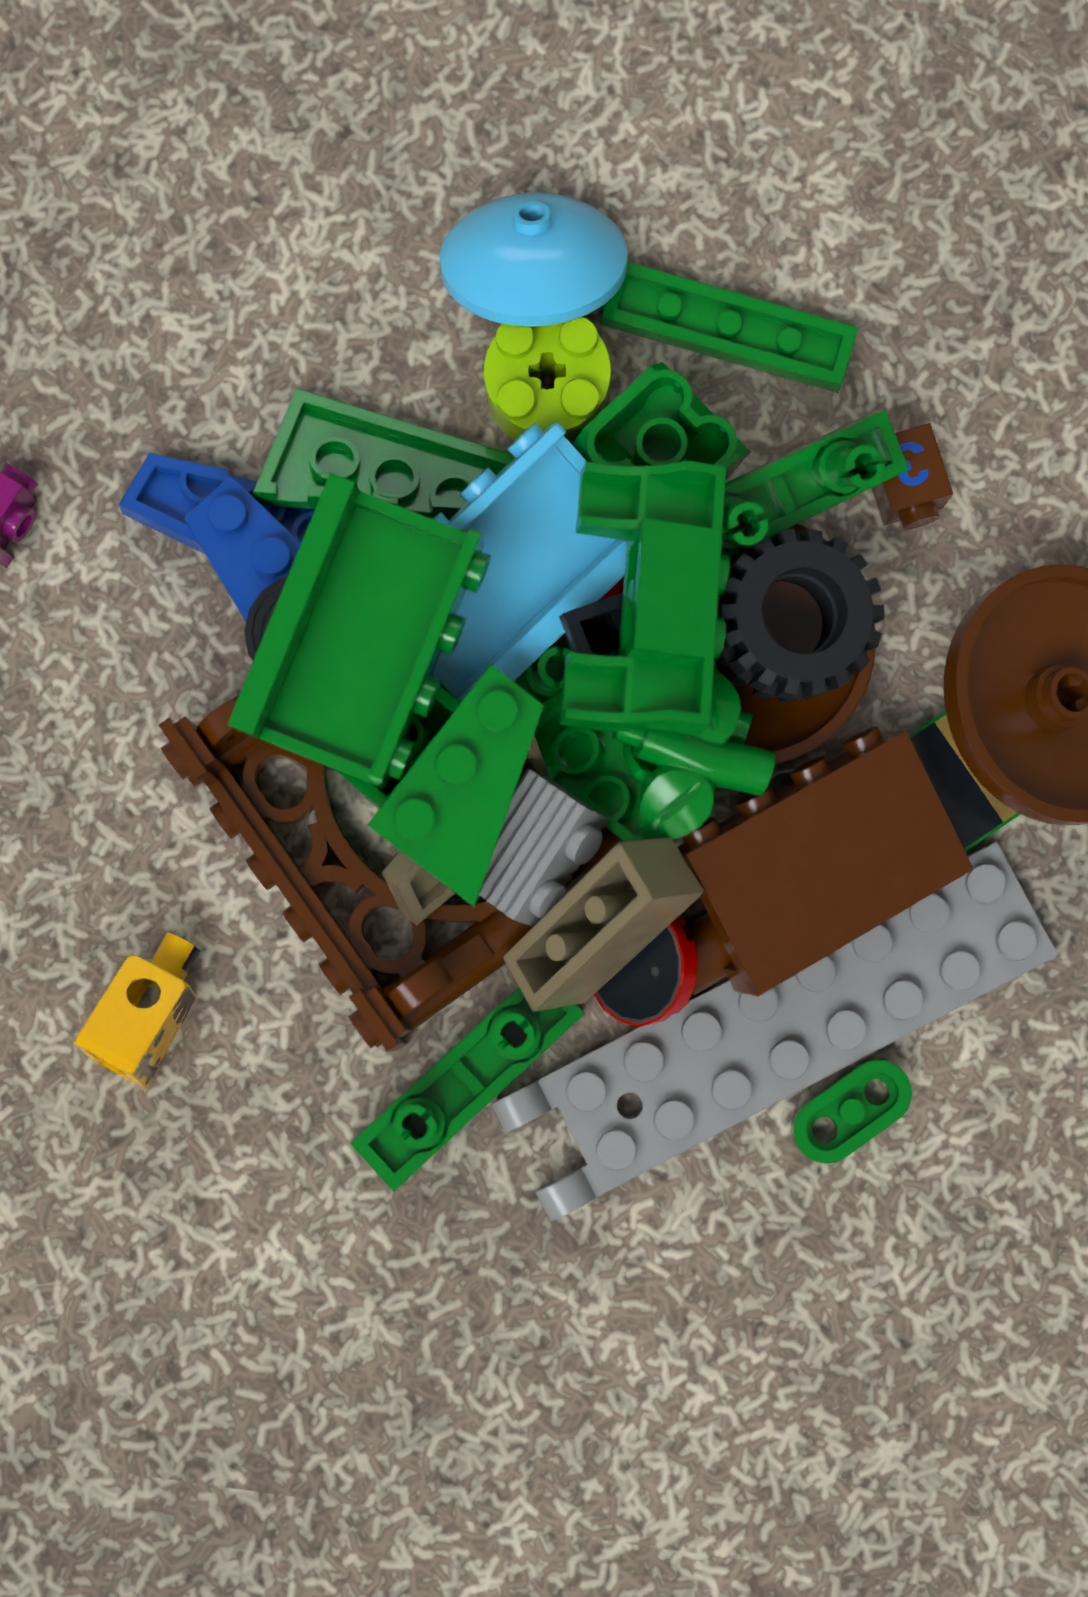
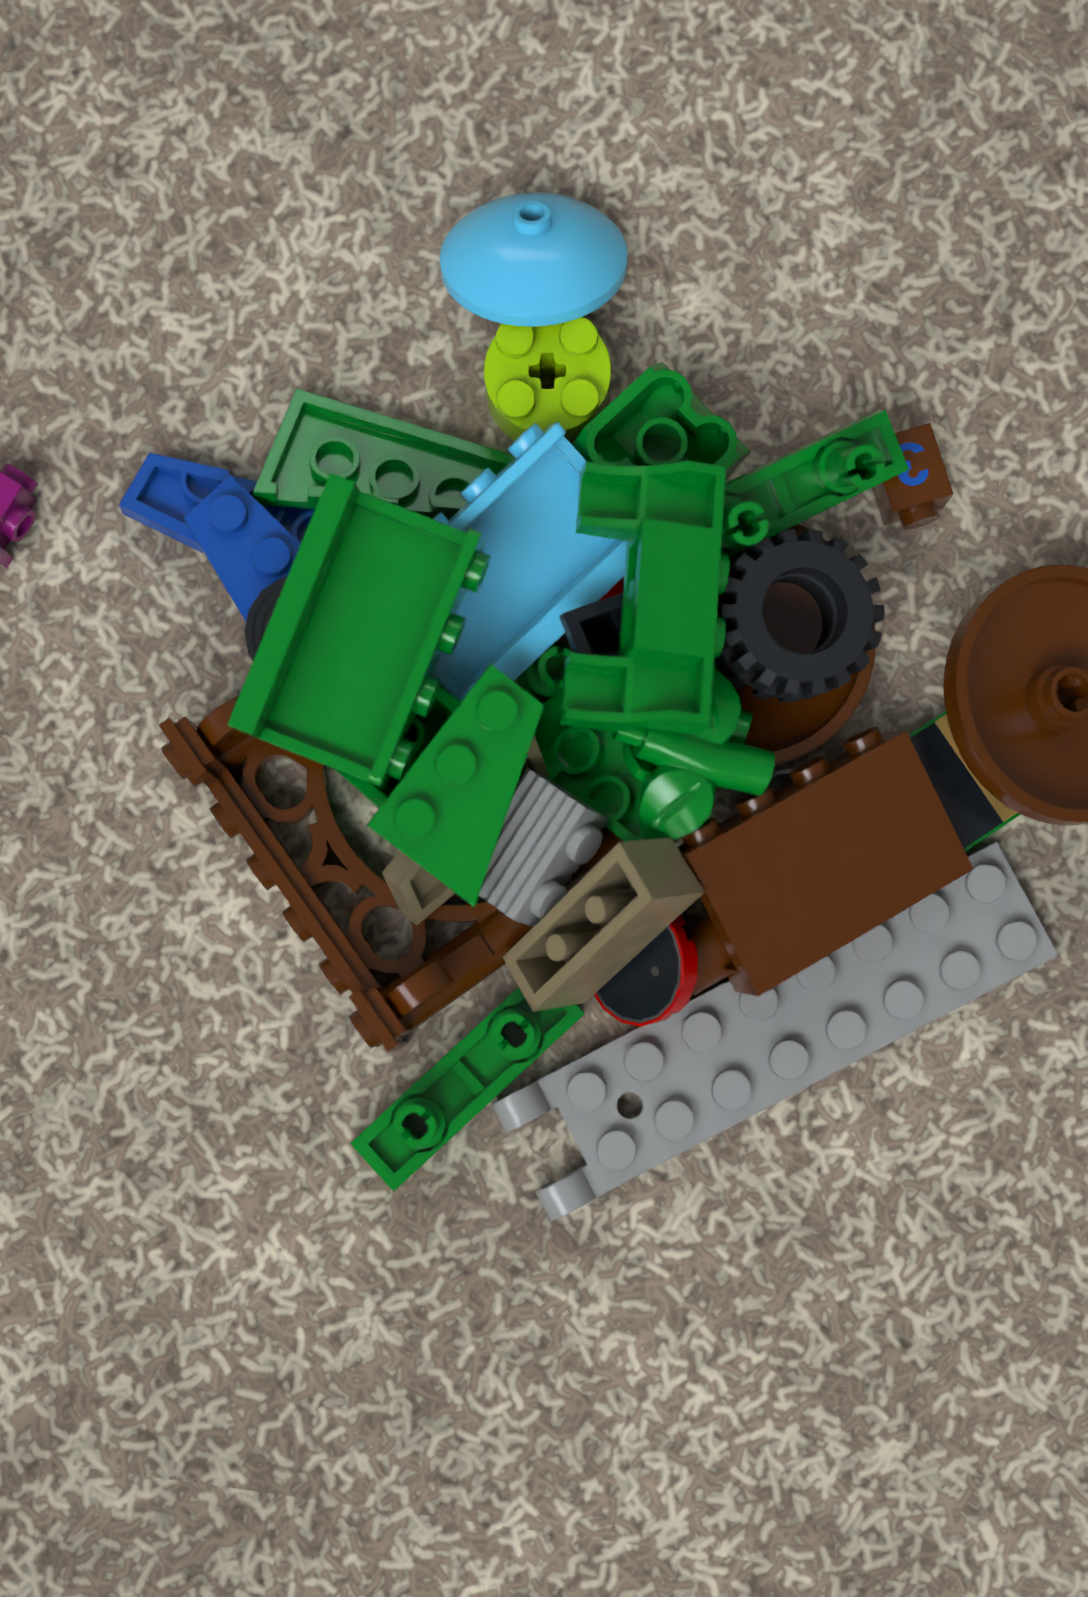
(135, 1038): yellow torso -> none
(731, 327): green plate -> none
(853, 1116): green plate -> none

